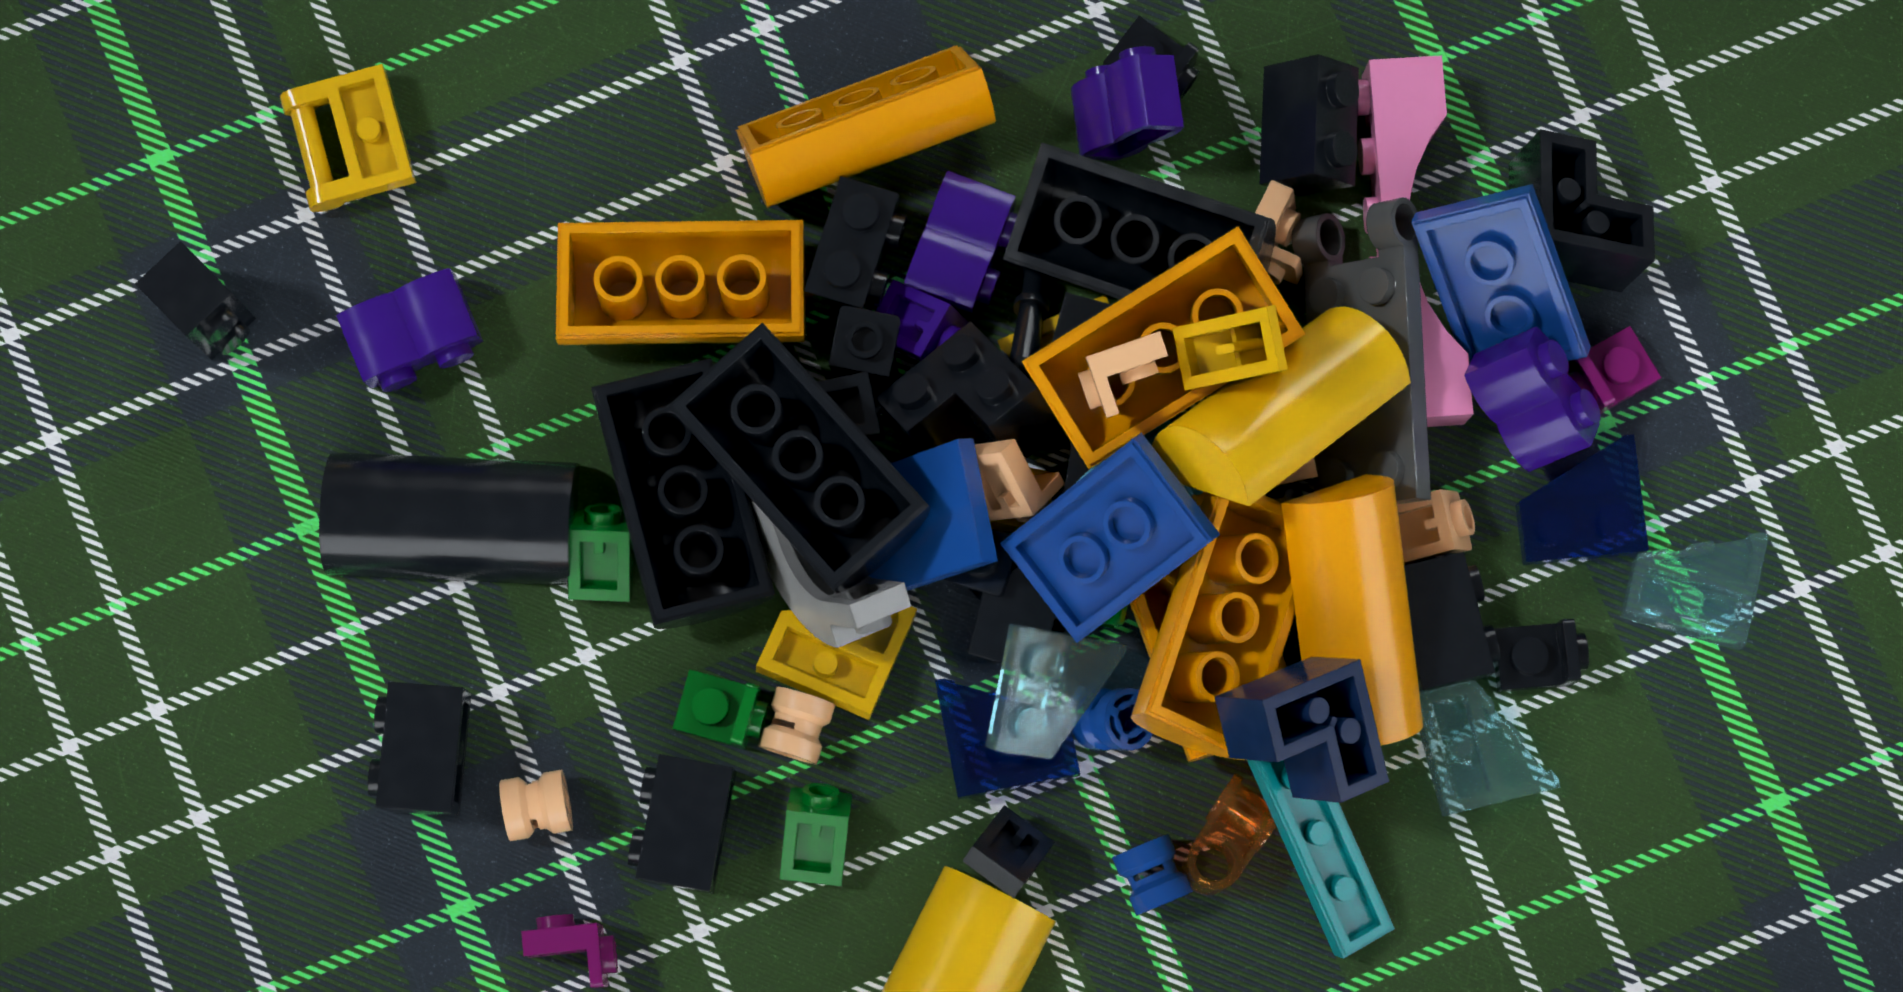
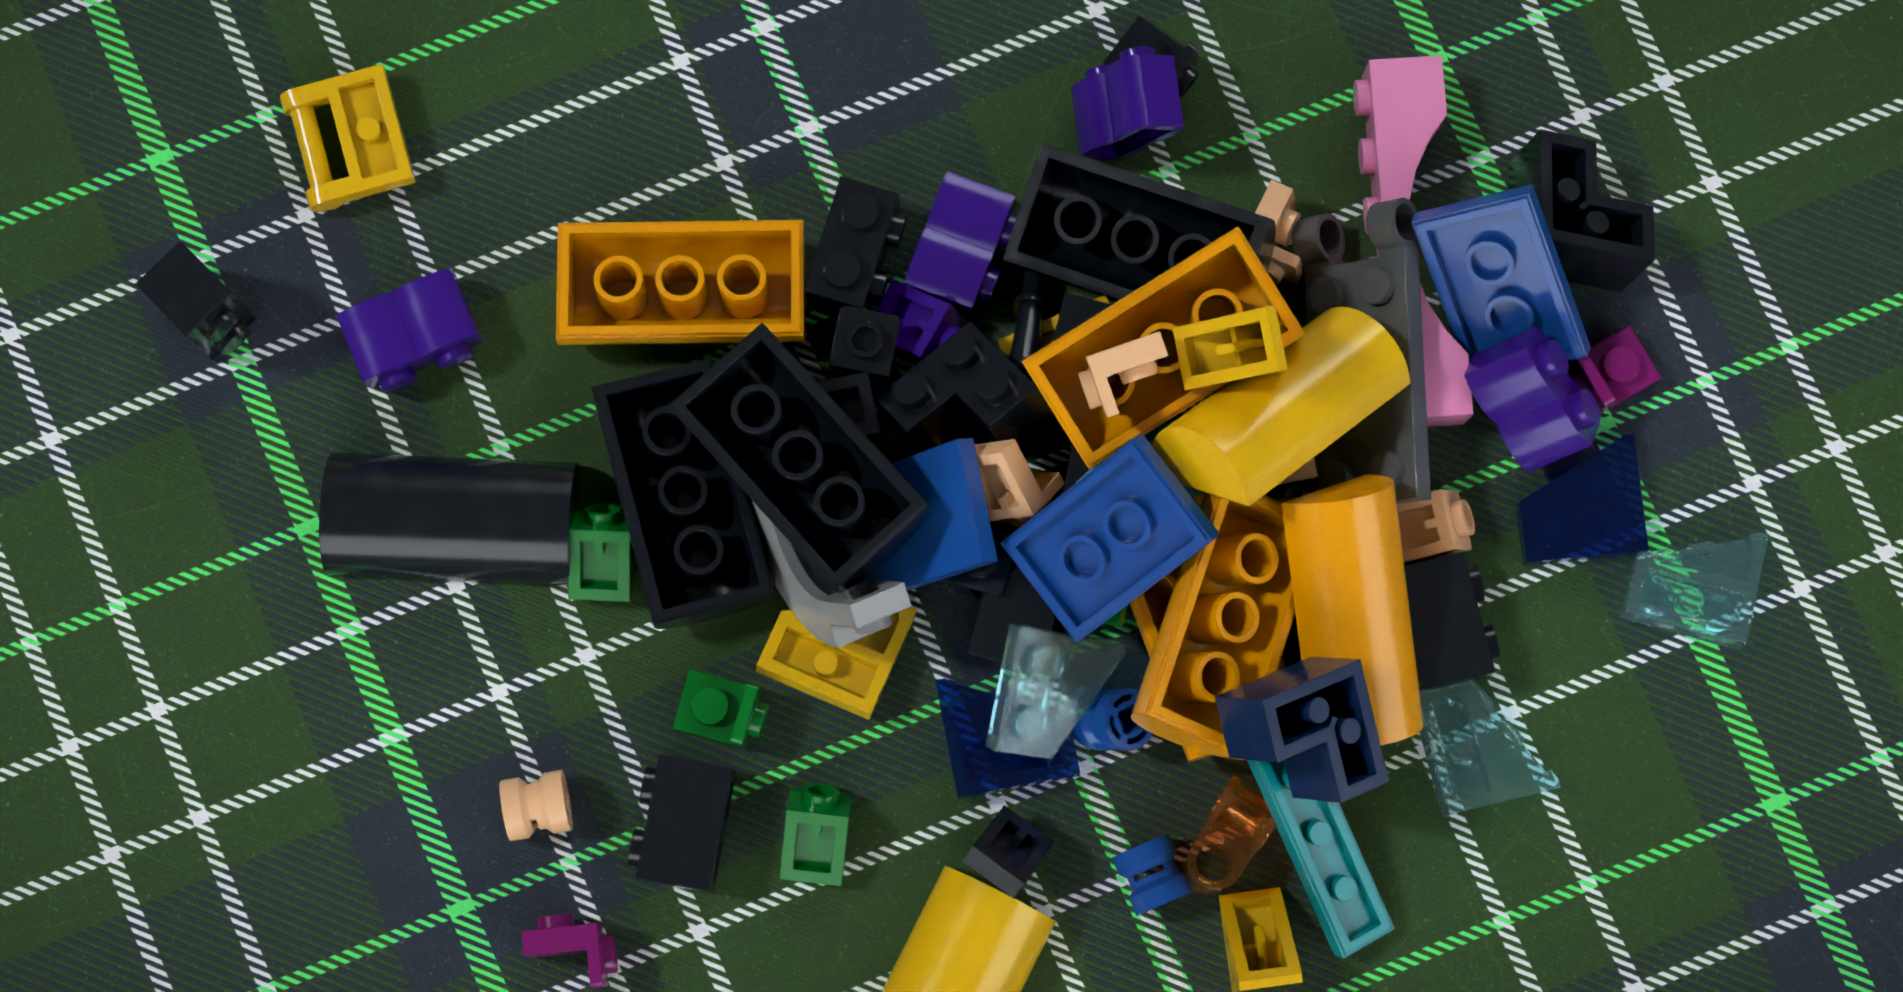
(420, 749): black brick -> none
(796, 725): light nougat wheel -> none
(866, 124): light orange brick -> none
(1258, 940): none -> yellow slope
(1309, 124): black brick -> none
(1540, 656): black bracket -> none

